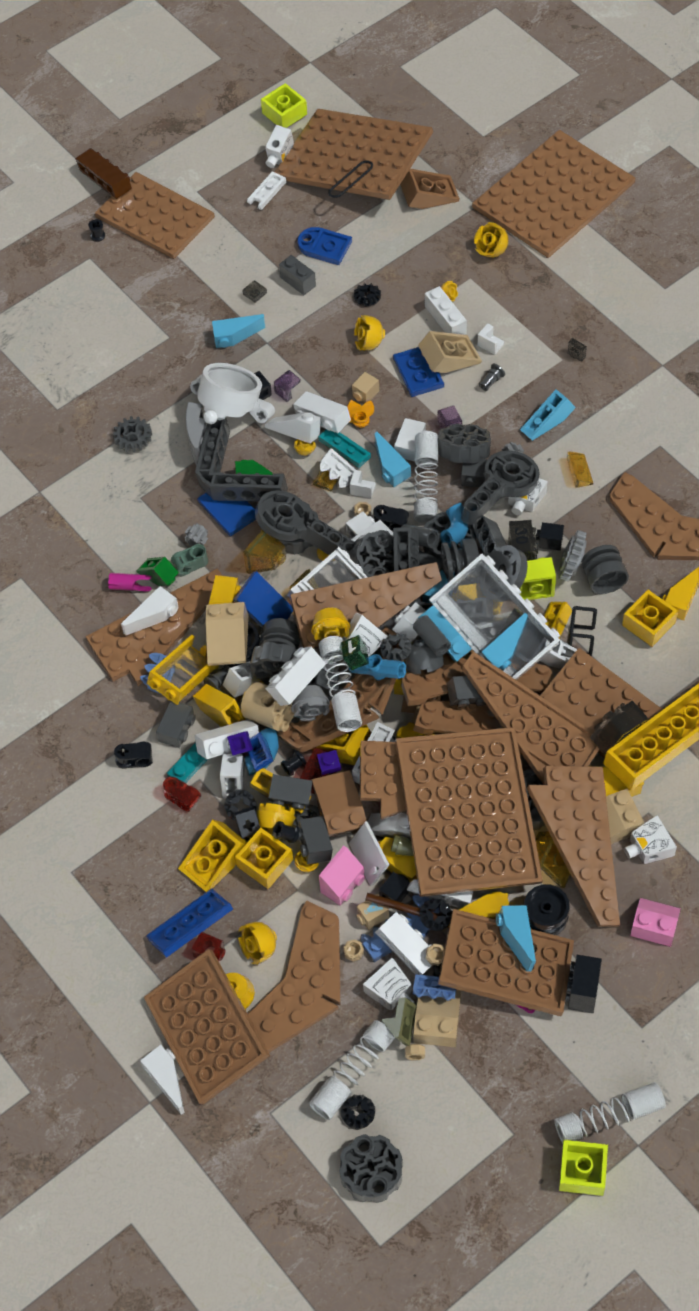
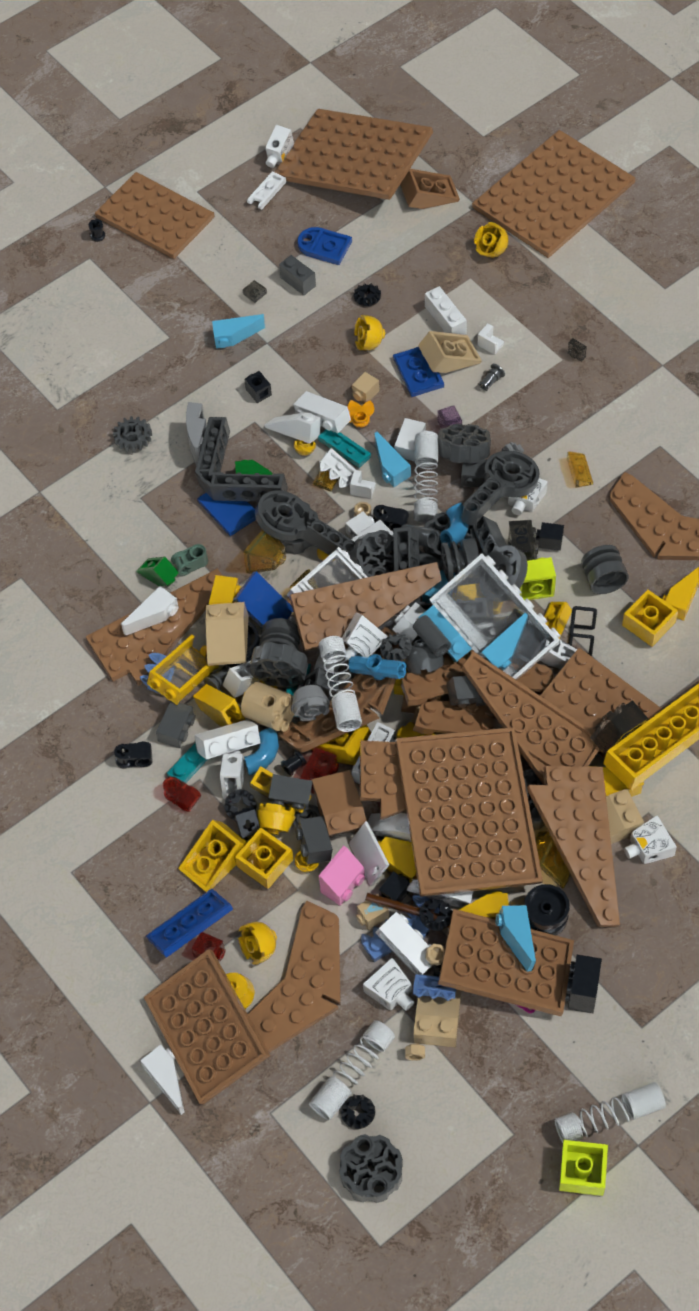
(103, 173): reddish brown brick -> none
(124, 581): dark pink piece -> none
(196, 535): light grey gear -> none
(230, 392): white piece -> none
(240, 743): dark purple plate -> none
(260, 748): blue slope -> none
(284, 106): neon yellow brick -> none
(284, 384): clear purple panel -> none
(286, 832): black bush -> none
(295, 675): white brick -> none
(329, 762): dark purple plate -> none
(330, 623): yellow cone -> none
(336, 196): black piece -> none
(353, 950): tan tile -> none
(355, 652): clear green brick -> none
(402, 846): olive cone -> none
(403, 1023): olive slope -> none
(450, 290): yellow plate -> none
(549, 415): medium azure slope -> none
(572, 555): light grey gear -> none
(655, 922): bright pink slope -> none

